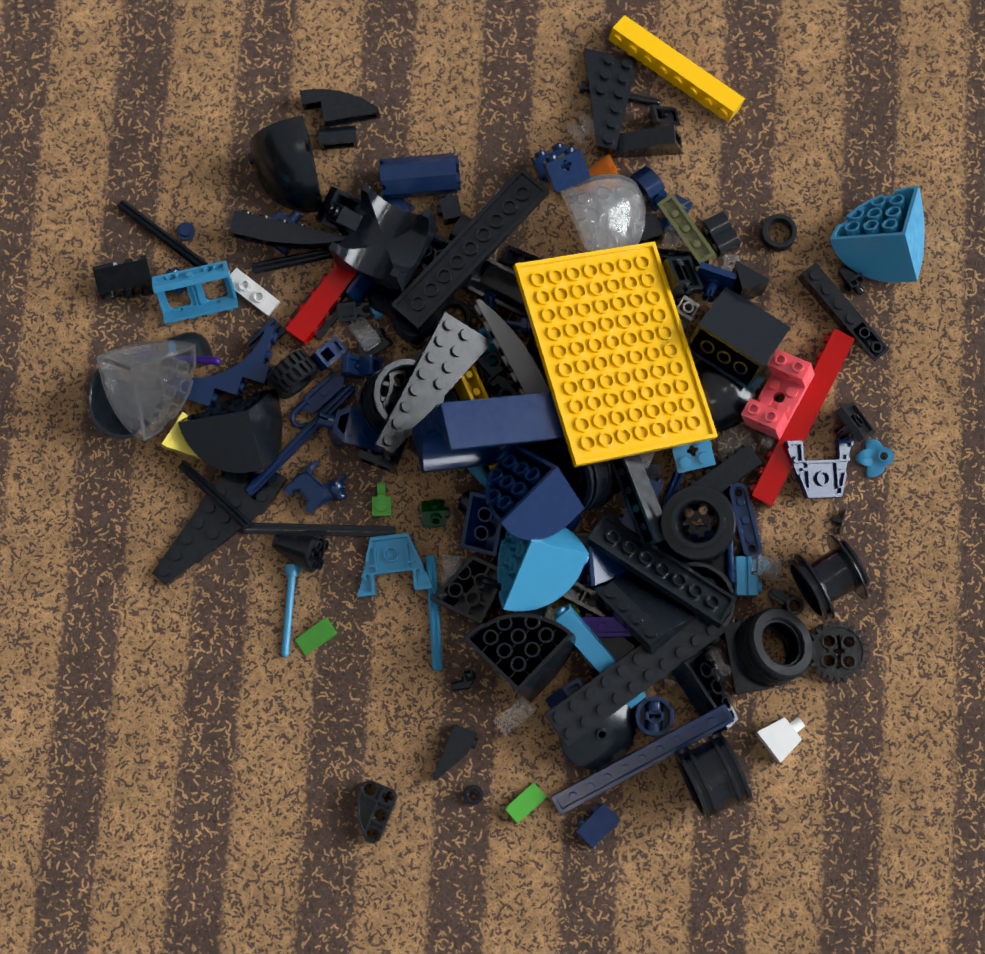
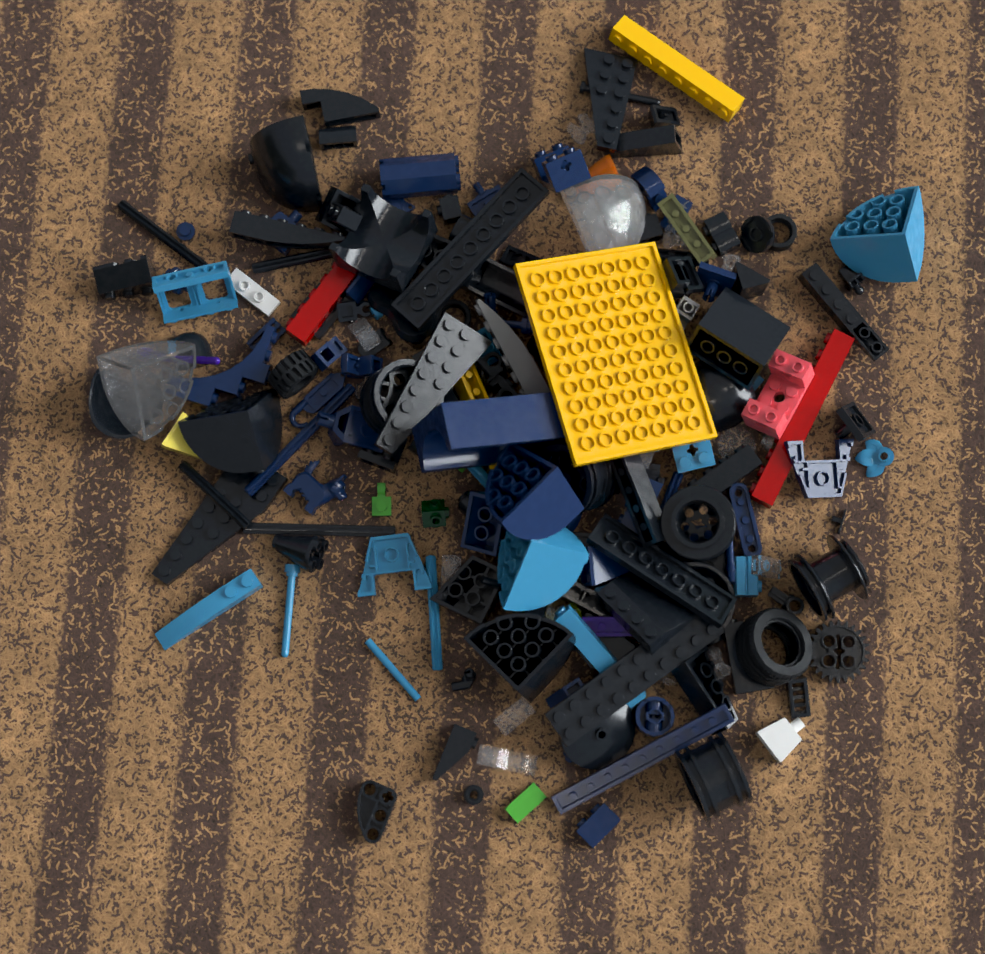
(209, 608): none -> dark azure slope
(316, 636): bright green slope -> none
(392, 669): none -> dark azure bar
(482, 198): none -> dark blue plate
(507, 760): none -> clear slope
(757, 234): none -> black tile
(804, 688): none -> black slope

